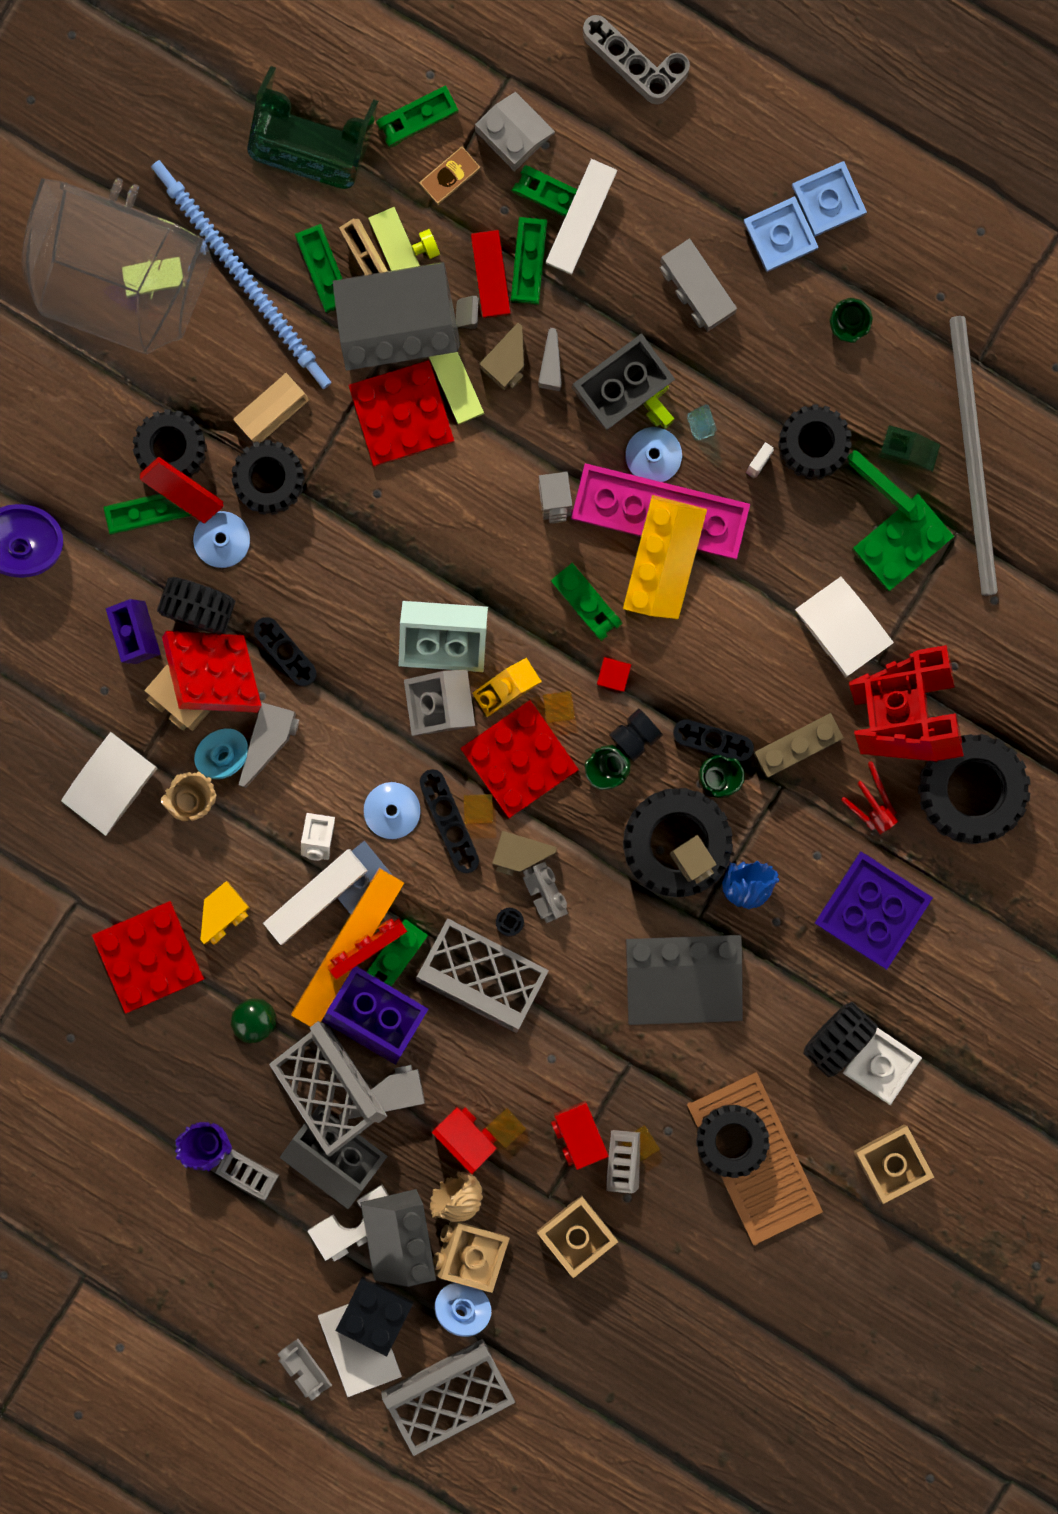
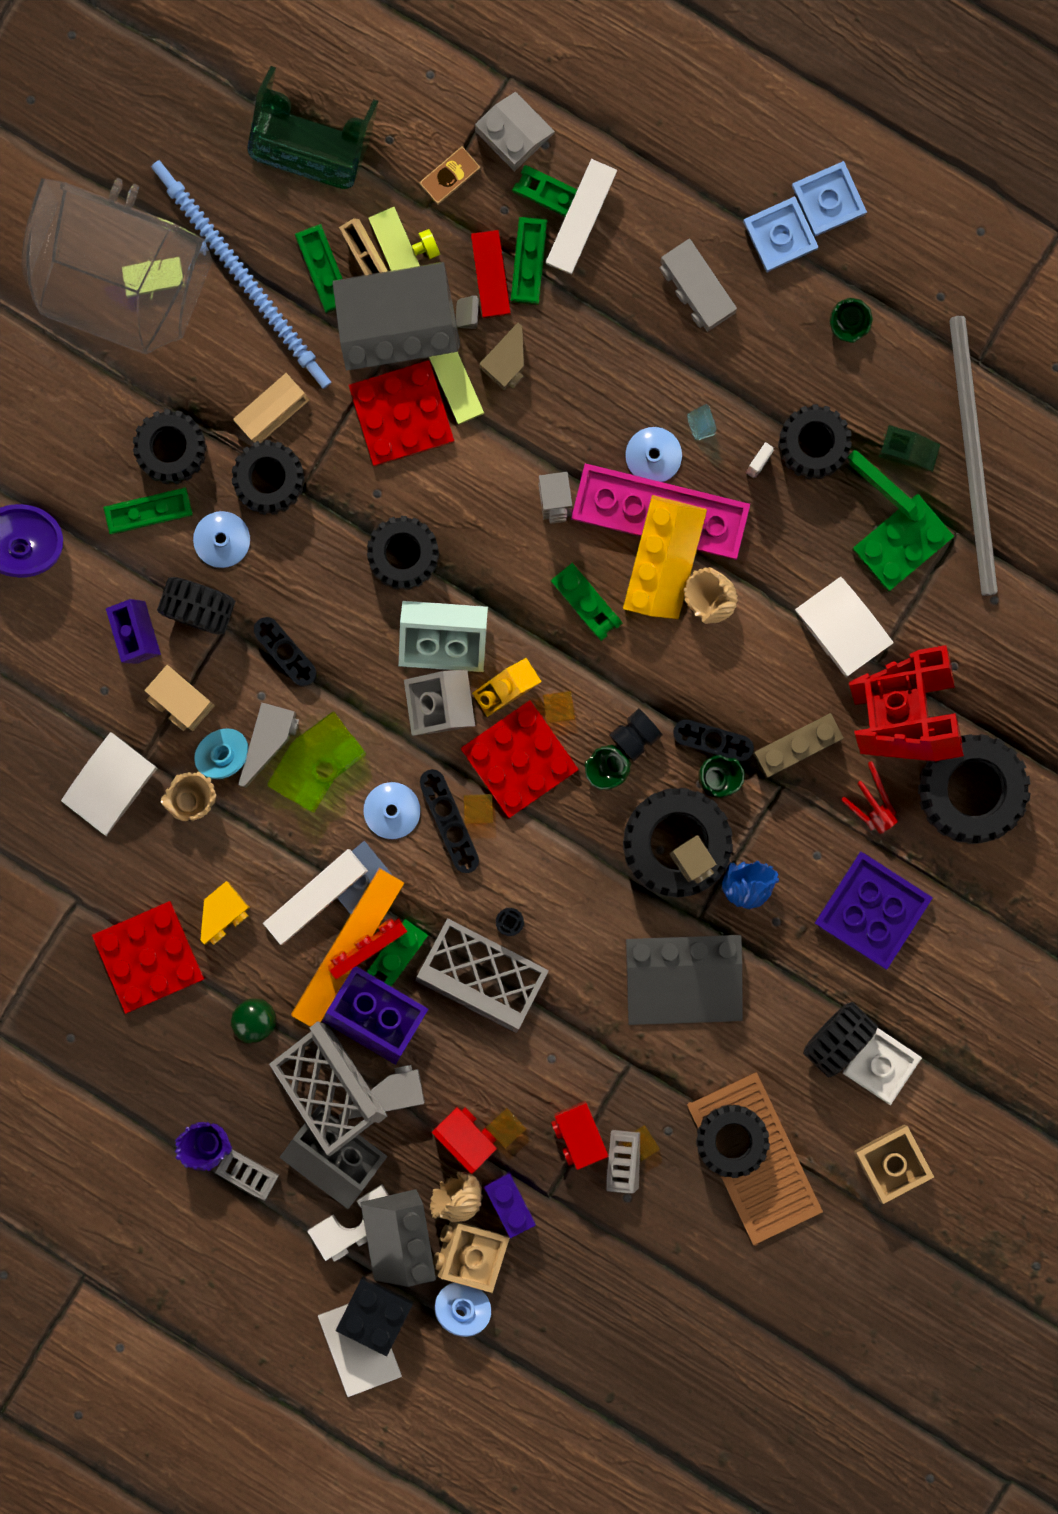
(181, 490): red tile -> none
(211, 671): red plate -> none
(297, 1359): light grey hinge -> none
(317, 837): white bracket -> none
(323, 743): none -> clear neon green panel
(398, 528): none -> black tyre
(418, 116): green plate -> none
(436, 1375): light grey fence -> none
(509, 1205): none -> dark purple brick
(519, 853): dark tan slope -> none
(550, 370): light grey slope -> none
(552, 903): light grey hinge -> none
(577, 1236): tan brick -> none
(613, 674): red tile -> none
(623, 382): dark grey slope -> none
(633, 56): light grey beam -> none
(657, 412): lime bracket -> none
(710, 595): none -> tan hair

